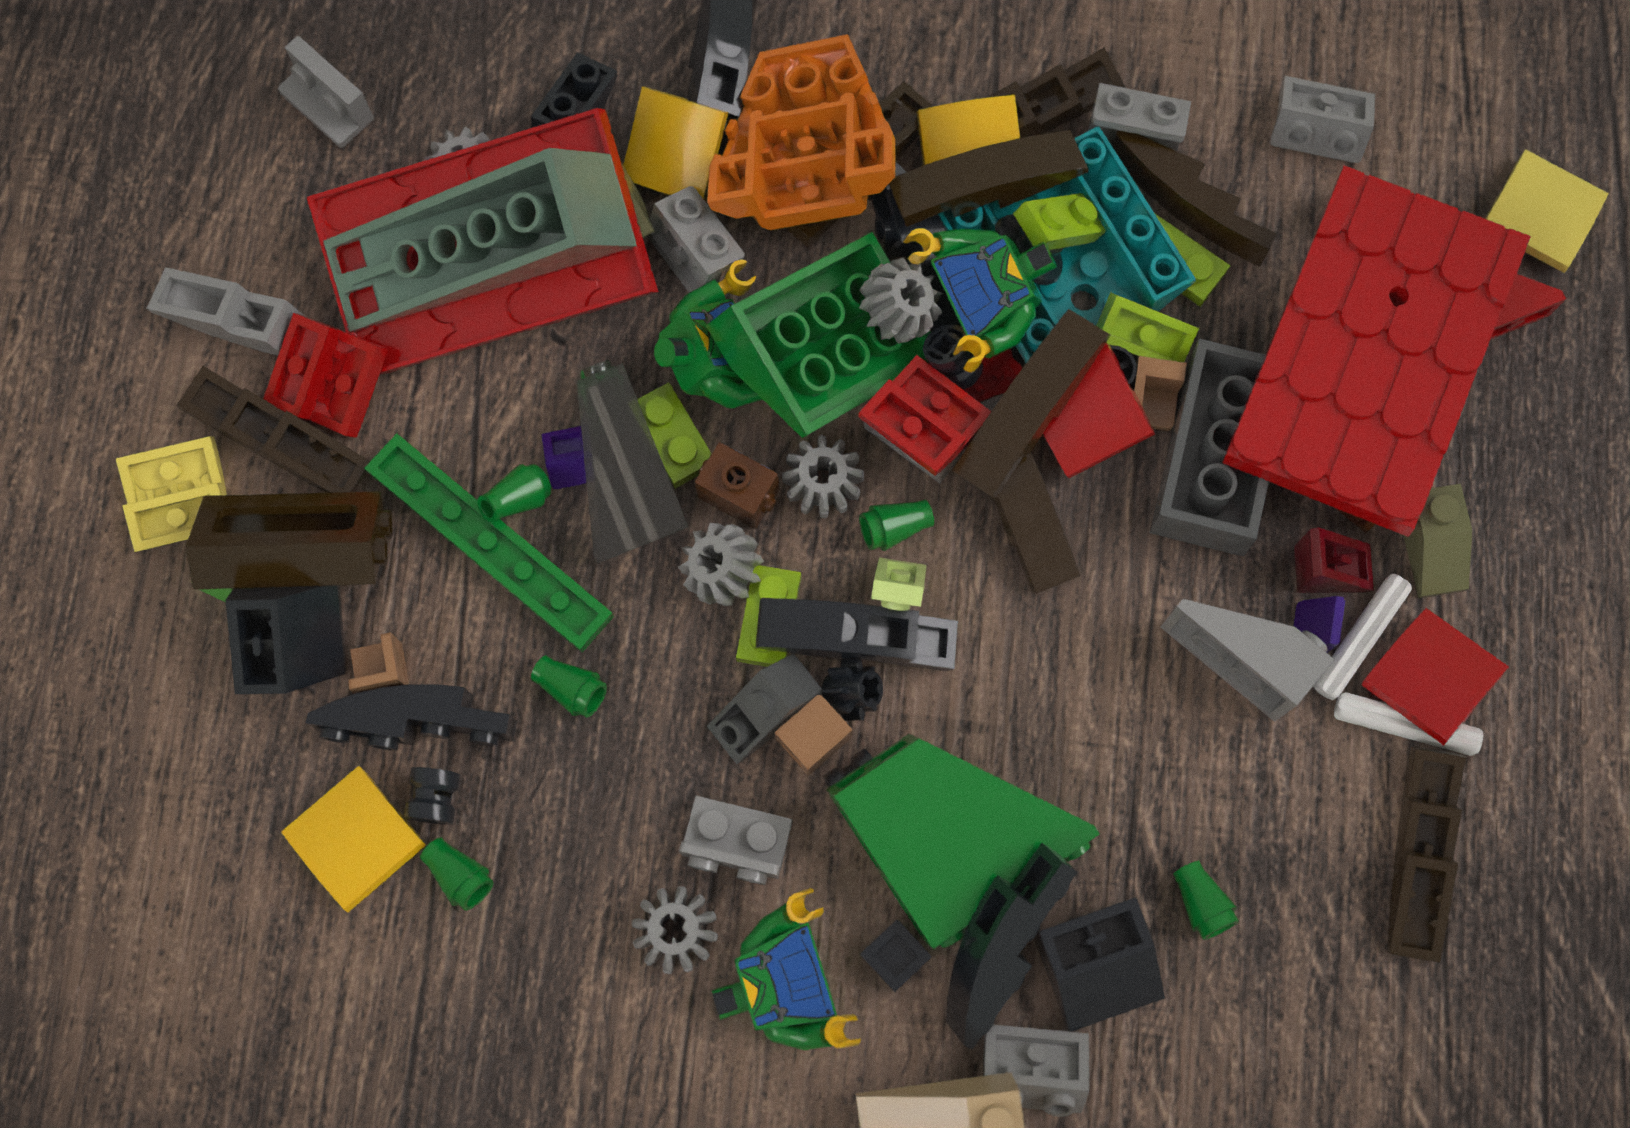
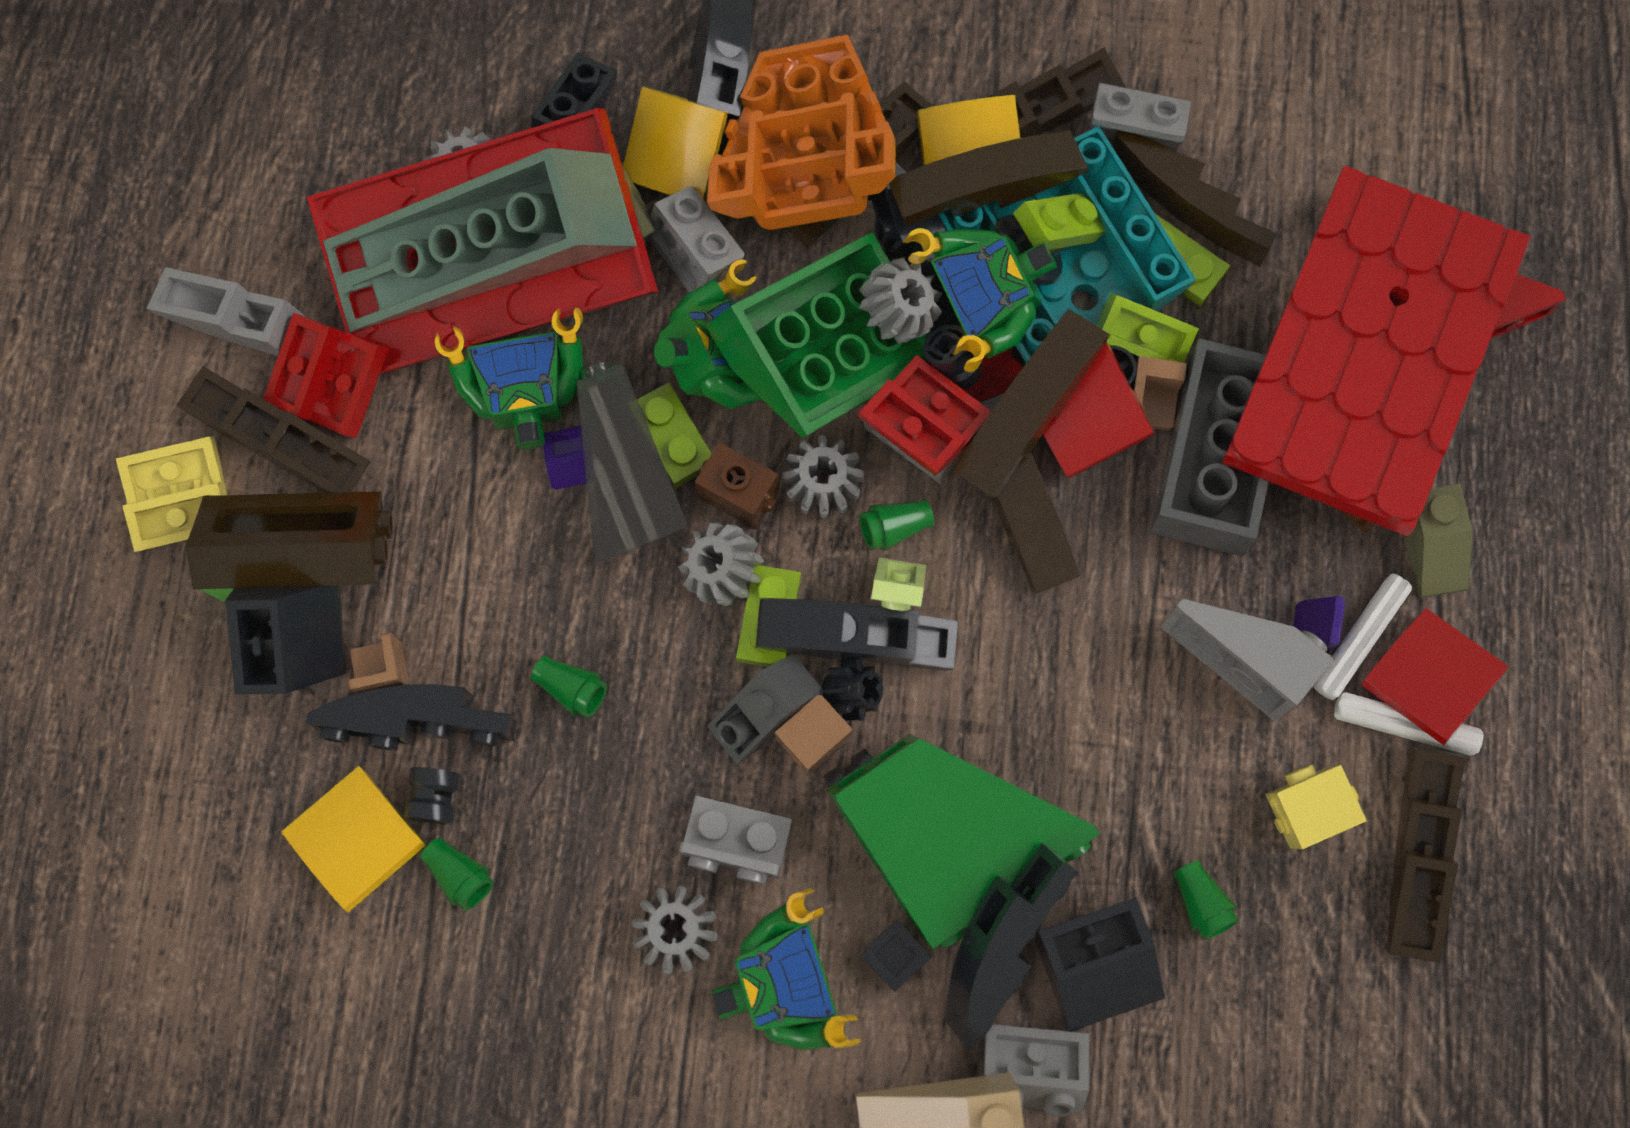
(324, 94): light grey bracket -> none
(489, 544): green plate -> none
(517, 492): green cone -> none
(519, 378): none -> torso
(1315, 805): none -> light yellow head
(1323, 119): light grey bracket -> none
(1332, 563): dark red slope -> none
(1549, 207): light yellow slope -> none

